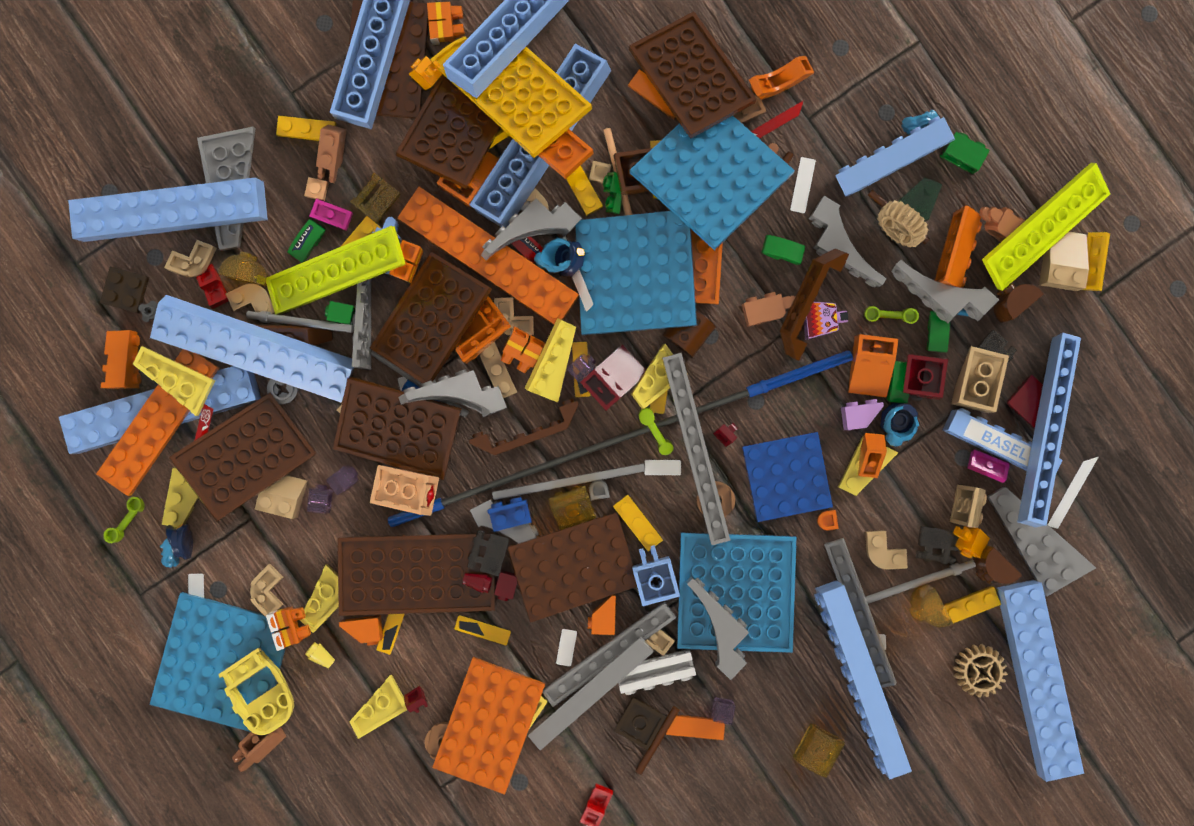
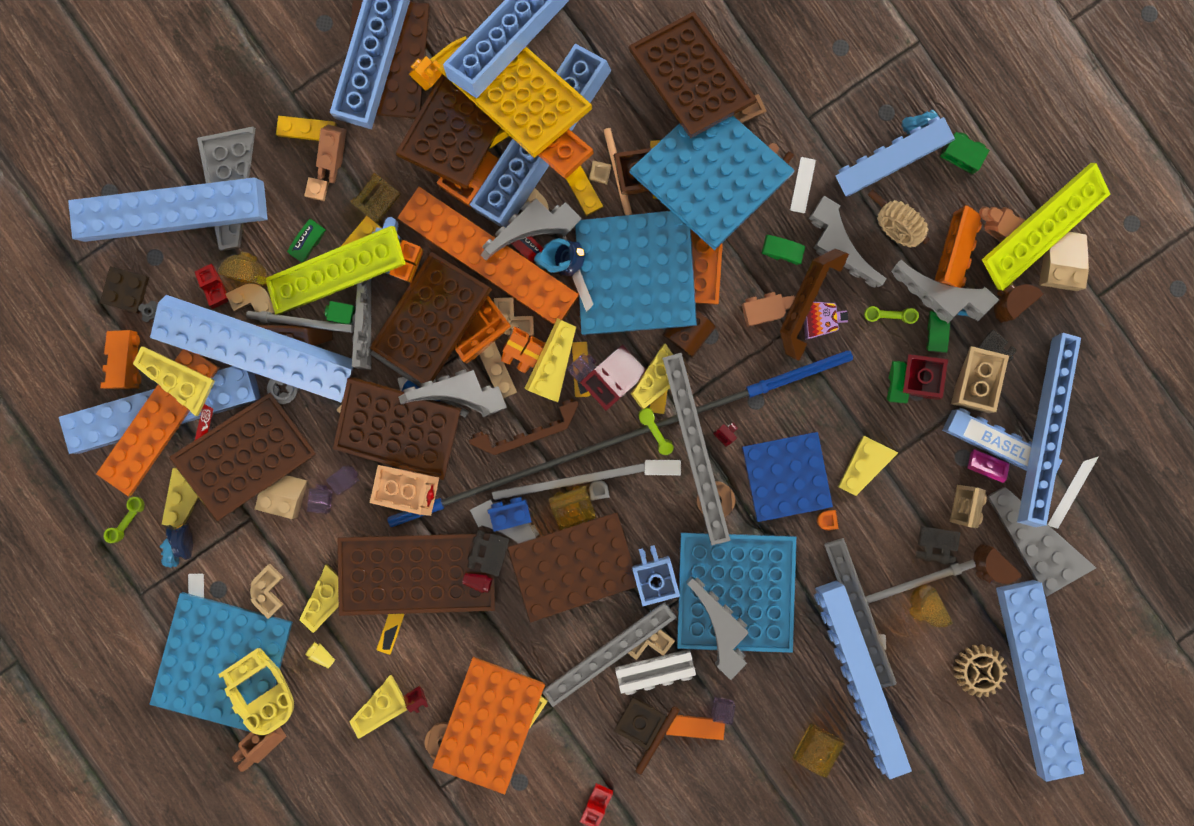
(194, 264): tan plate -> none
(282, 634): orange hips -> none
(331, 214): dark pink plate -> none
(364, 629): orange slope -> none
(442, 24): orange hips -> none
(482, 630): yellow sticker -> none
(506, 585): dark red brick -> none
(566, 647): white sticker -> none
(590, 693): light grey tile -> none
(603, 617): orange slope -> none
(611, 186): green slope -> none
(637, 522): yellow plate -> none
(644, 87): orange tile -> none
(778, 121): red sticker -> none
(782, 78): orange arch -> none
(860, 416): lavender slope -> none
(872, 365): orange slope -> none
(872, 455): orange slope -> none
(881, 556): tan plate -> none
(899, 423): piece -> none
(923, 197): clear green wing -> none
(971, 541): light orange brick -> none
(972, 604): yellow plate -> none
(1027, 400): dark red slope -> none
(1097, 255): yellow plate -> none

